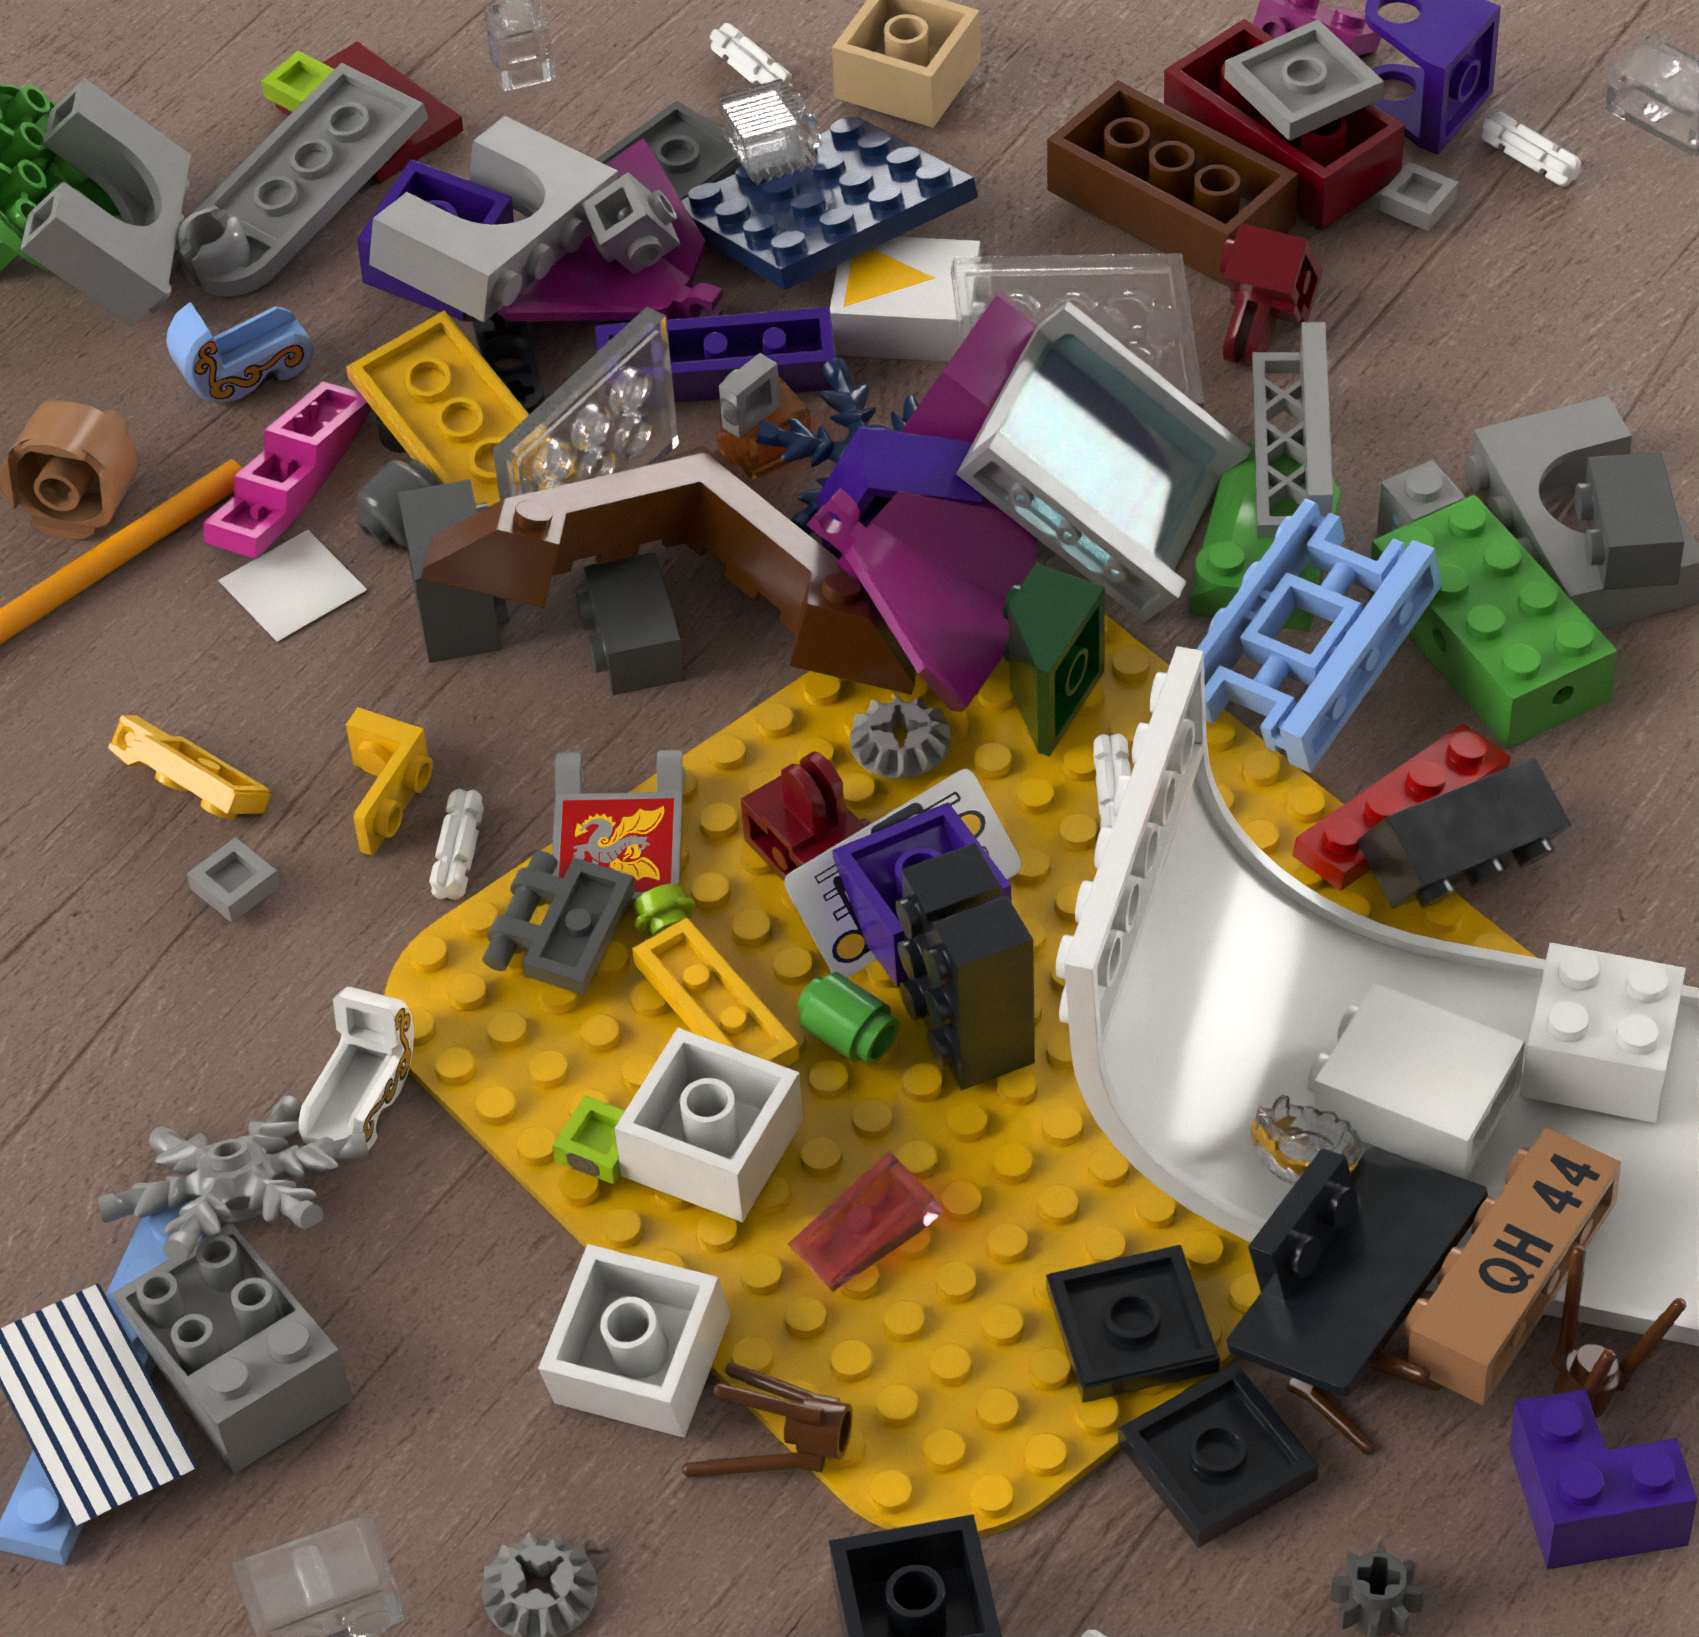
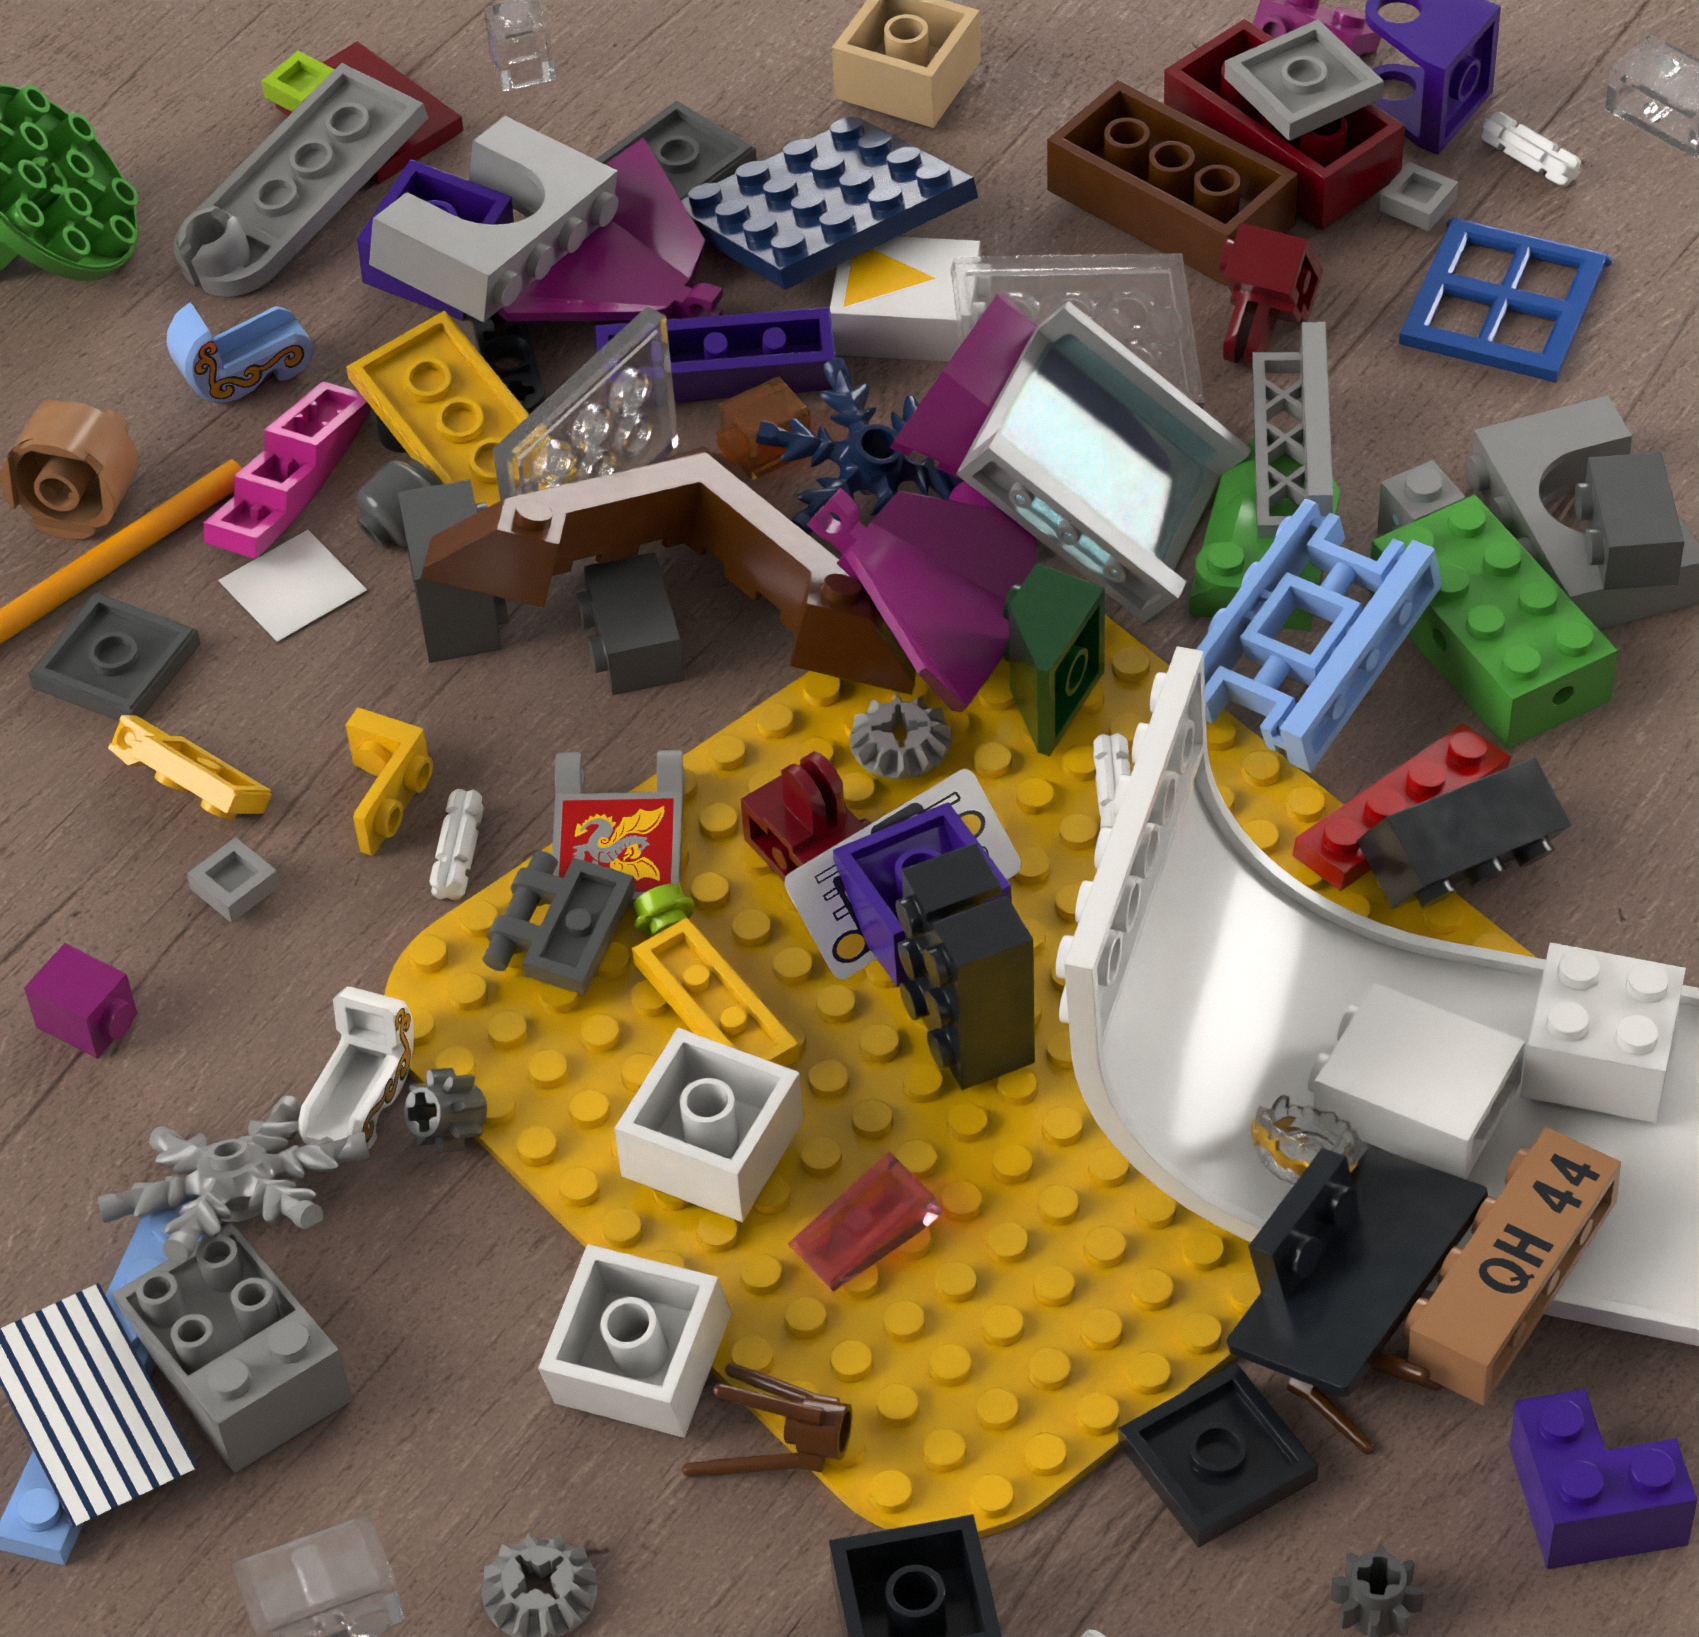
(81, 1000): none -> magenta brick
(114, 658): none -> dark grey tile
(144, 174): light grey arch -> none
(445, 1110): none -> dark grey gear
(590, 1140): lime plate -> none
(631, 223): light grey brick -> none
(747, 56): white axle -> none
(749, 395): light grey plate -> none
(769, 130): clear brick -> none
(847, 1018): bright green brick -> none
(888, 462): dark purple brick -> none
(1132, 1323): black tile -> none
(1483, 350): none -> blue window
(1593, 1365): reddish brown plant -> none

